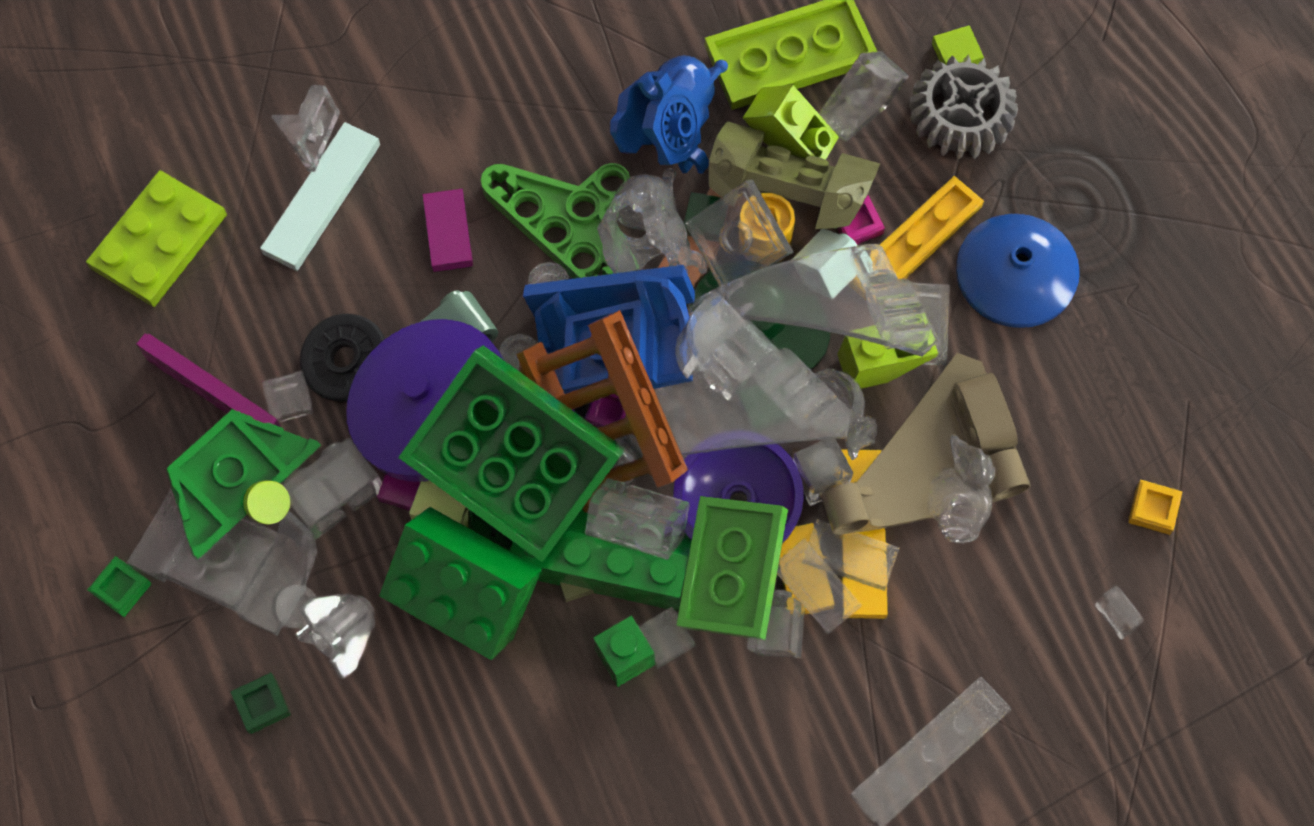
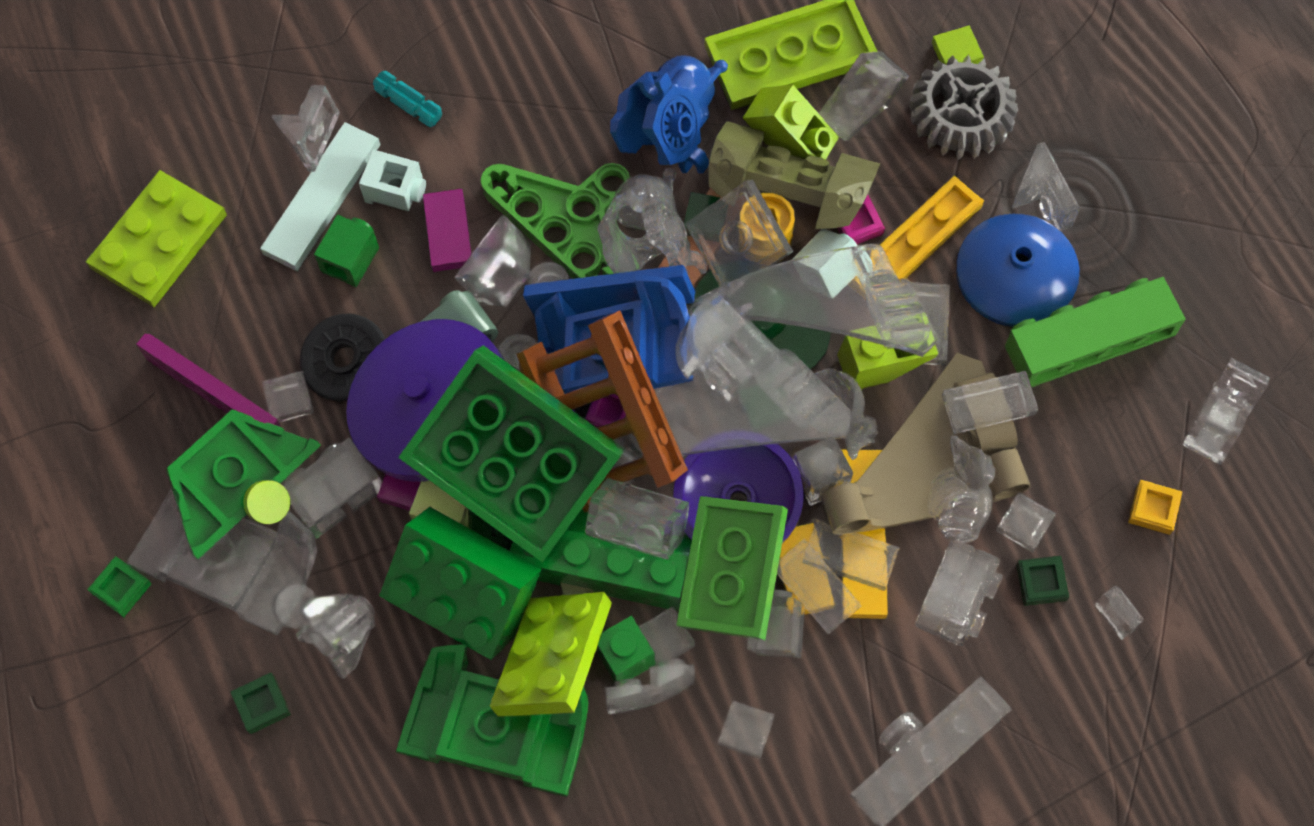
(347, 250): none -> green brick
(385, 173): none -> light aqua brick
(407, 98): none -> teal axle
(455, 724): none -> green piece
(497, 265): none -> clear slope
(551, 655): none -> lime plate
(666, 681): none -> clear slope
(746, 729): none -> clear tile
(900, 732): none -> clear tile
(958, 593): none -> clear brick
(989, 402): none -> clear tile
(1025, 522): none -> clear tile
(1042, 580): none -> dark green tile
(1046, 182): none -> clear slope
(1094, 331): none -> bright green brick
(1225, 411): none -> clear brick

